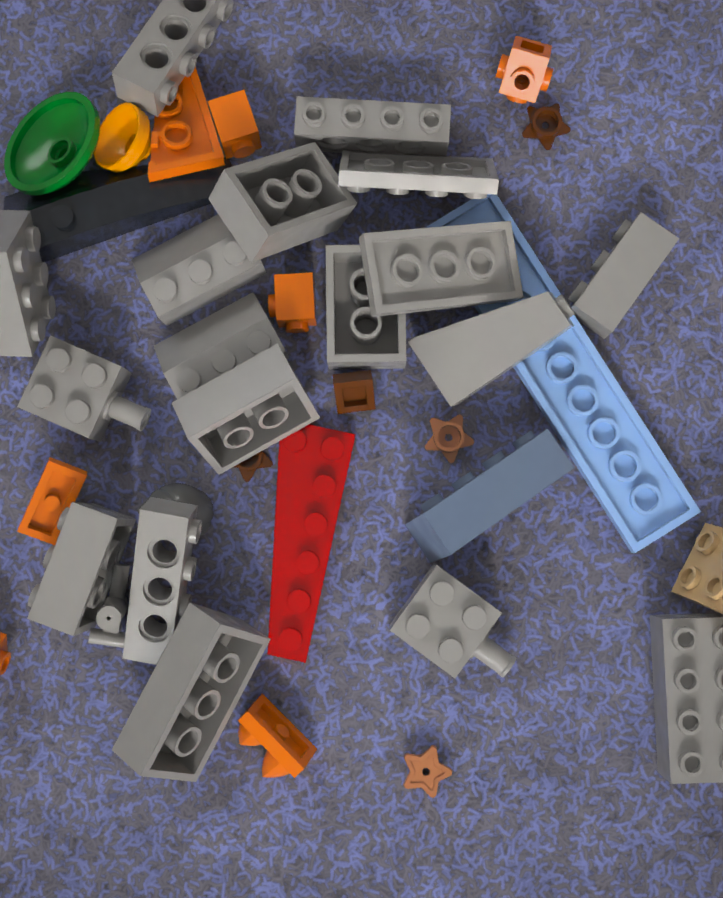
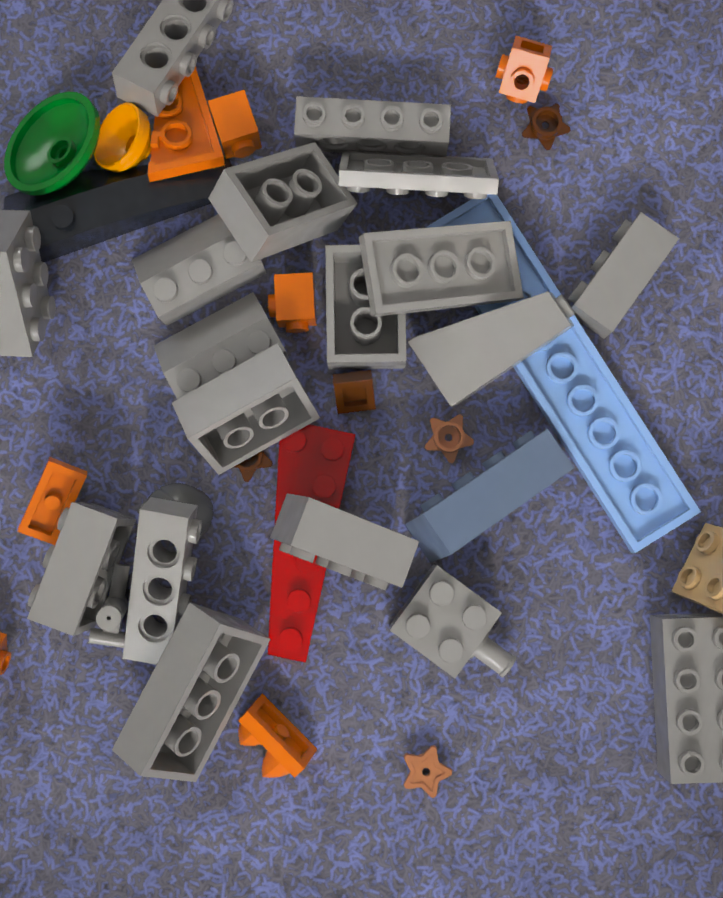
(80, 391): light grey brick -> none
(343, 542): none -> light grey brick

